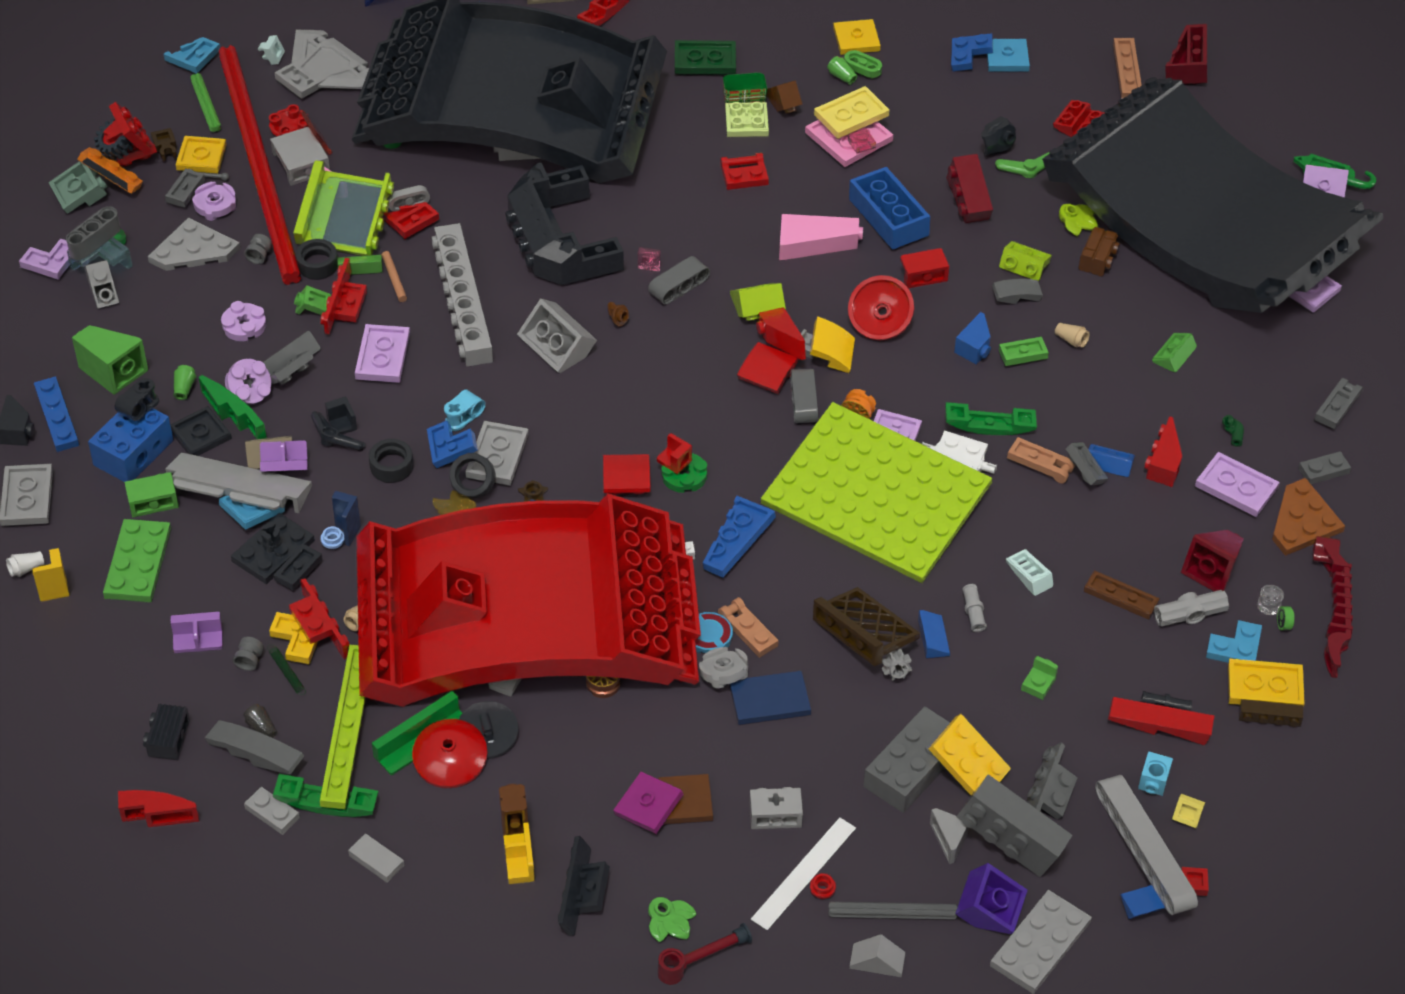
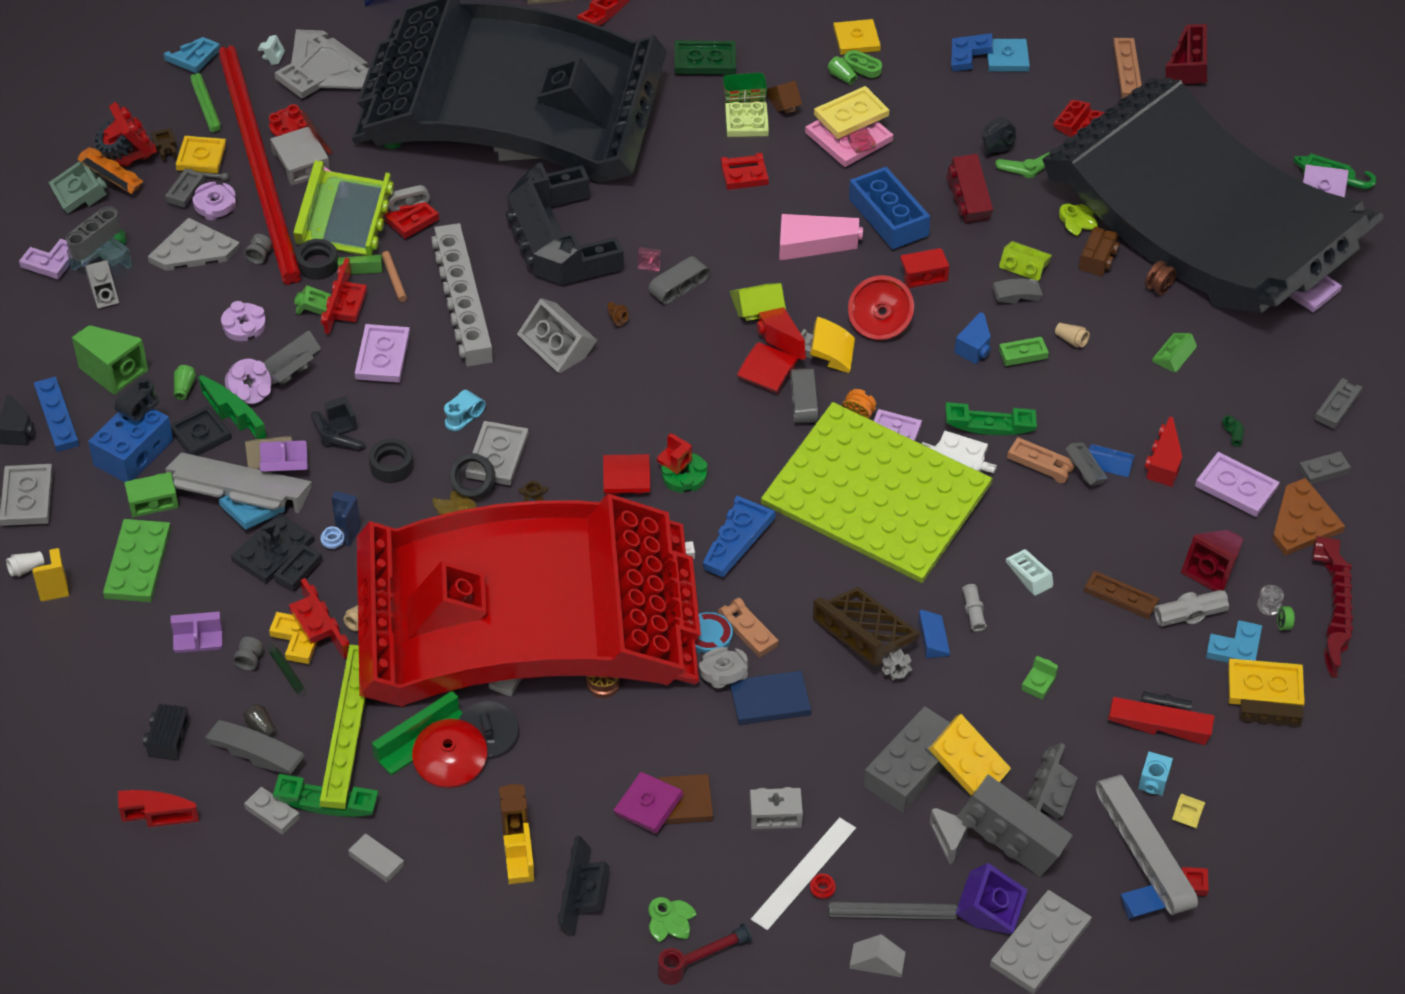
(446, 447): blue plate -> none
(1160, 277): none -> copper wheel

